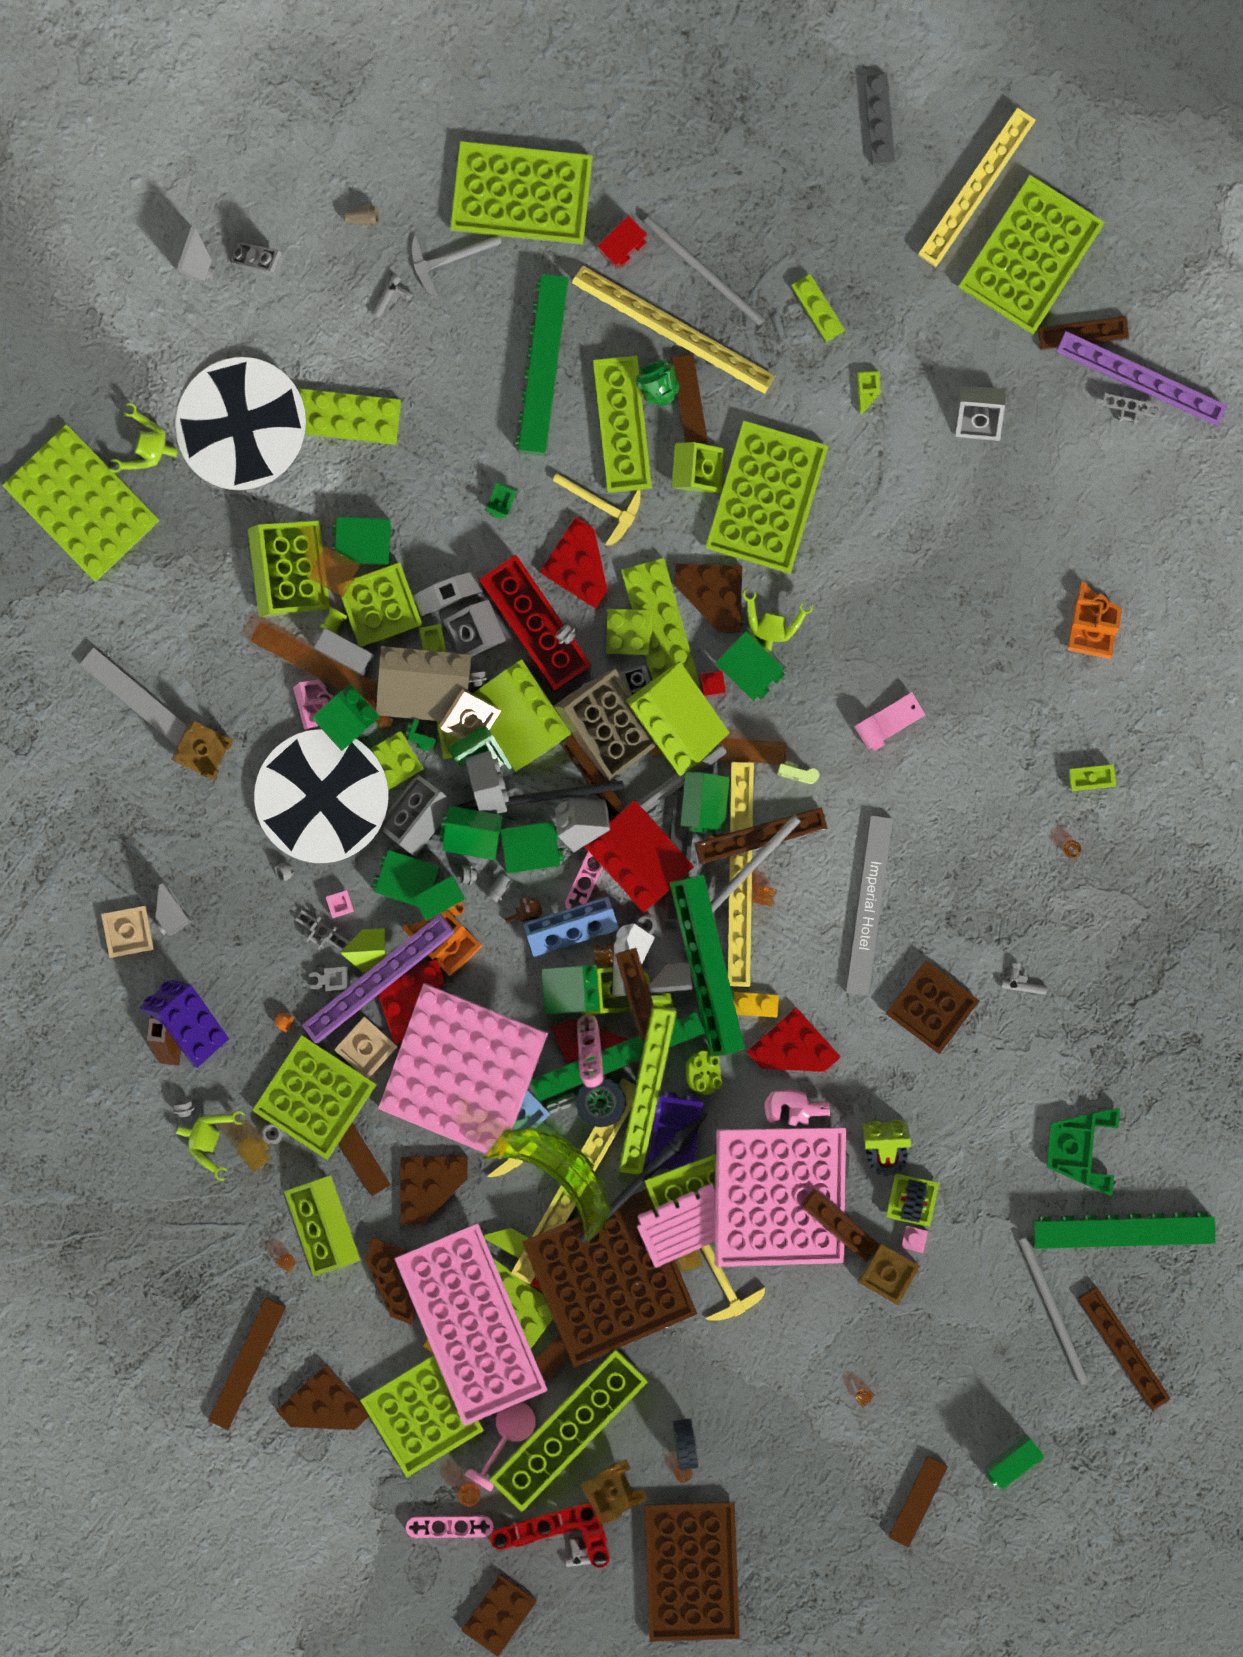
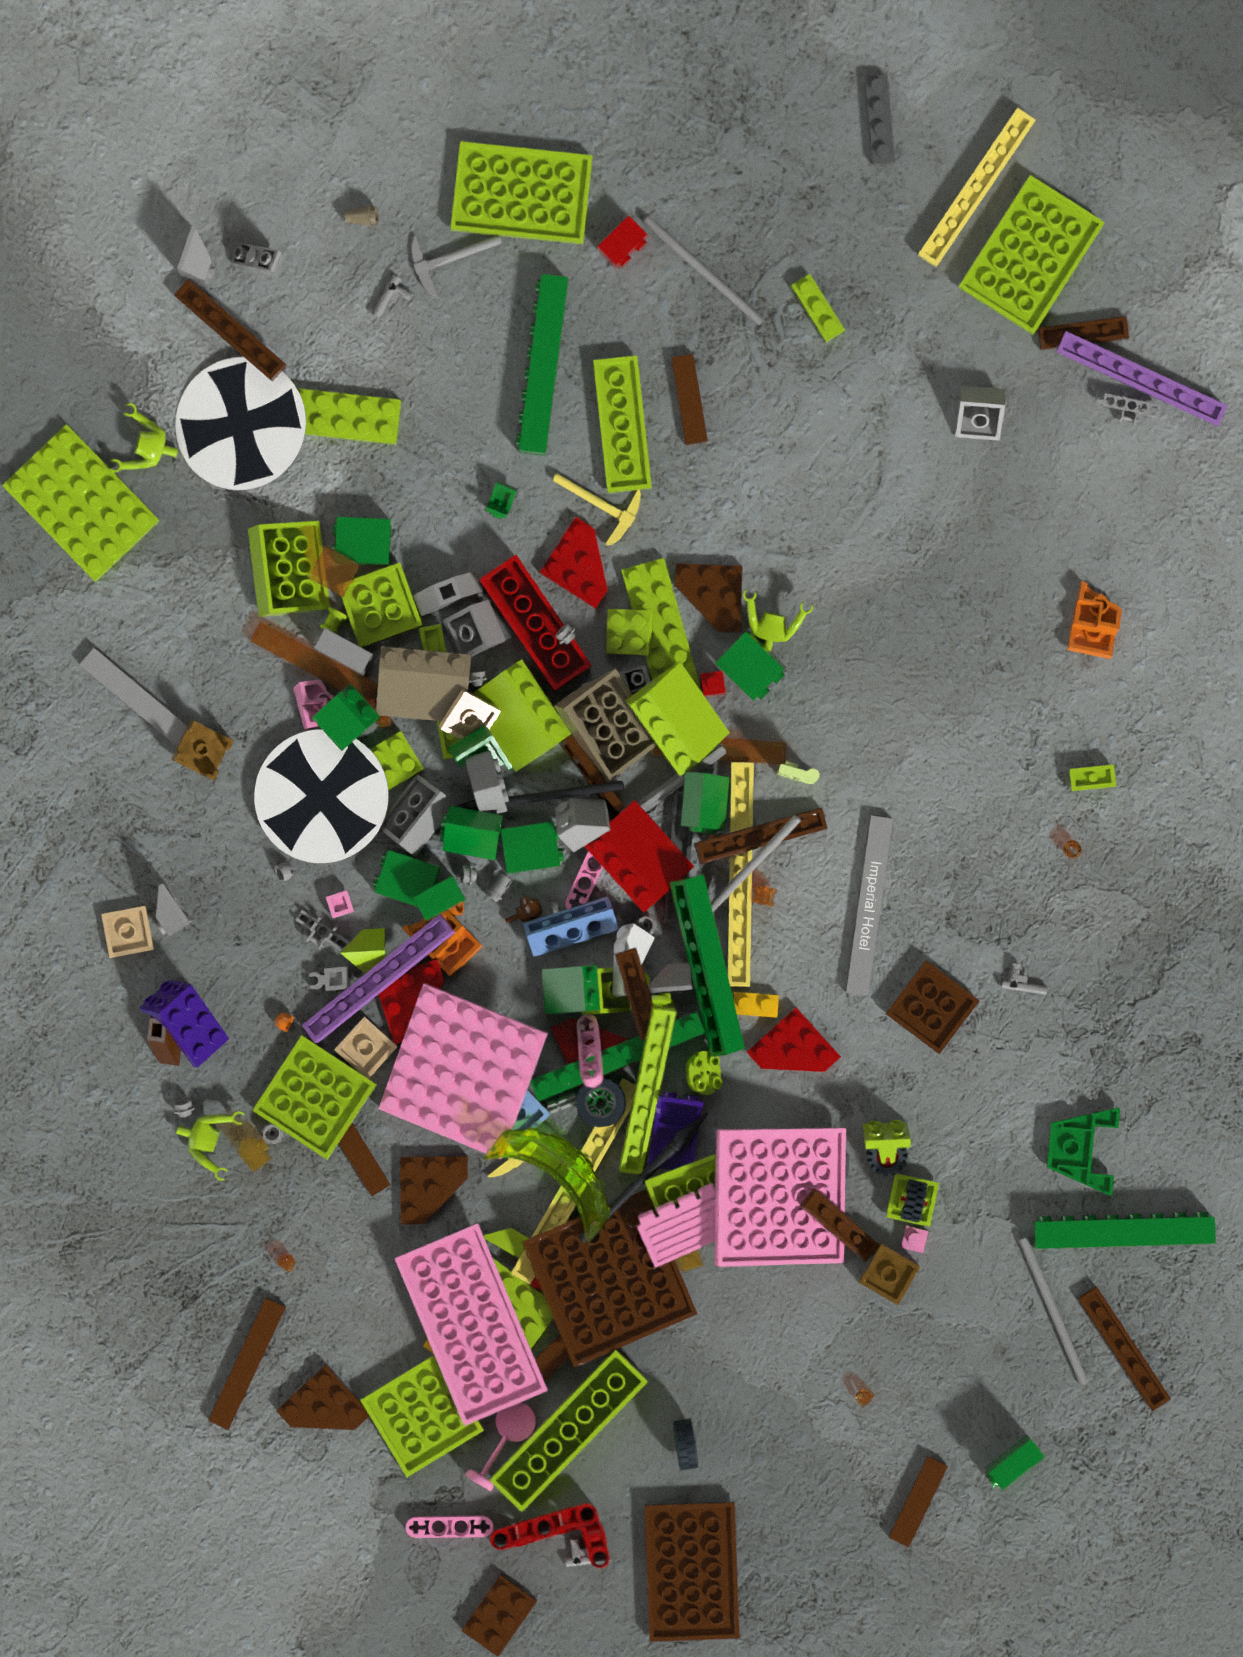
(230, 330): none -> reddish brown plate
(322, 1225): lime slope -> none
(389, 1280): reddish brown plate -> none
(422, 742): green bracket -> none
(468, 1498): clear orange wheel -> none
(603, 955): clear orange wheel -> none
(611, 1493): pearl gold panel -> none
(658, 382): green helmet -> none
(673, 329): light yellow plate -> none
(679, 1477): clear orange hinge -> none
(698, 467): lime slope -> none
(736, 1306): light yellow piece -> none
(766, 497): lime plate -> none
(799, 1107): bright pink piece -> none
(868, 388): lime tile -> none
(889, 721): bright pink door -> none

